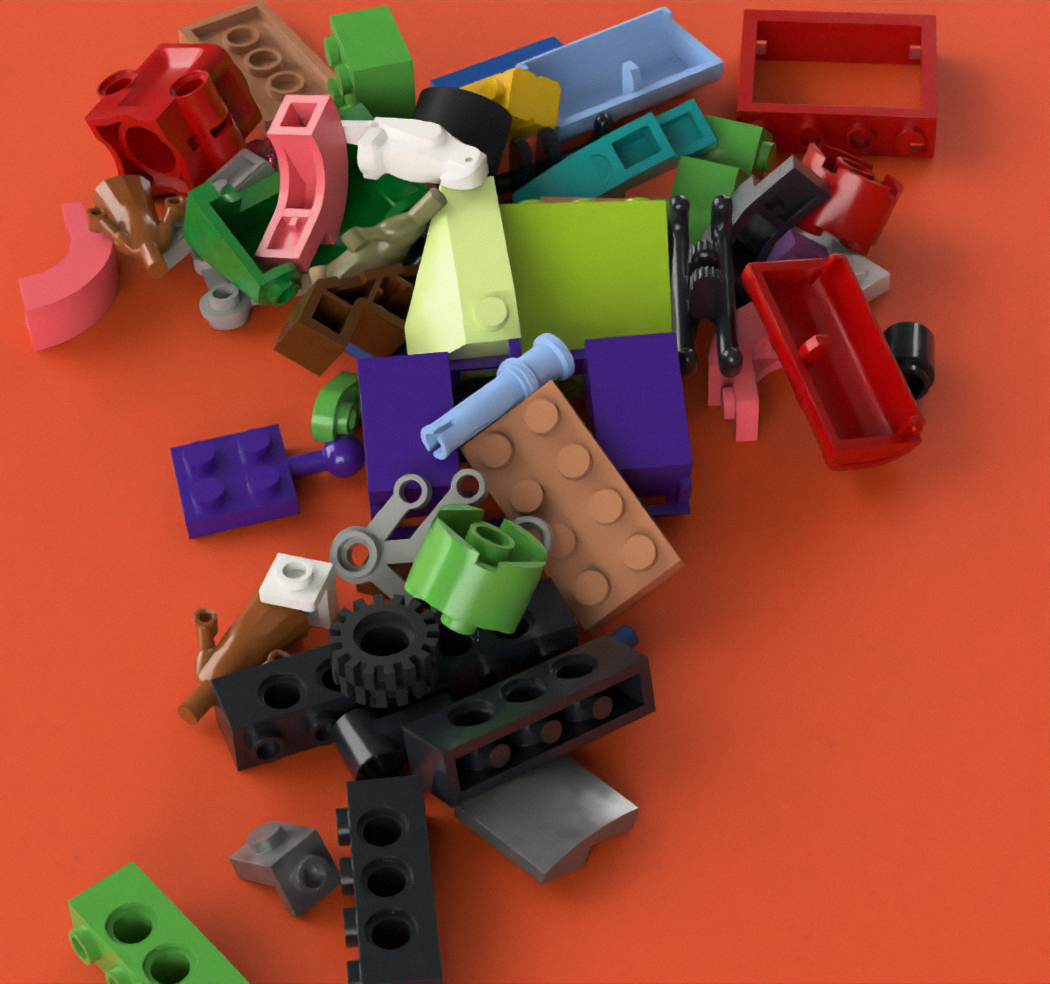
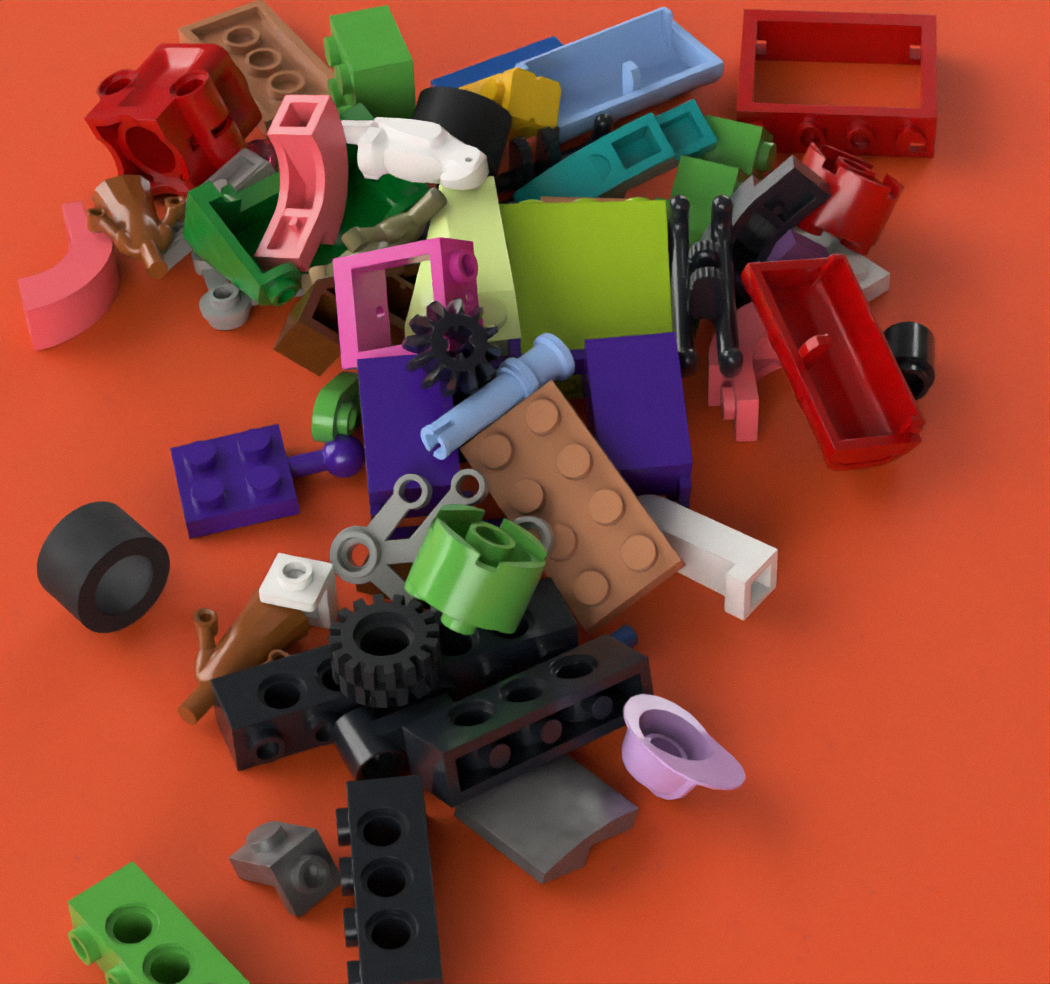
(103, 566): none -> black piece
(363, 292): none -> dark pink window
(432, 342): none -> black gear
(673, 751): none -> lavender piece
(717, 555): none -> white leg

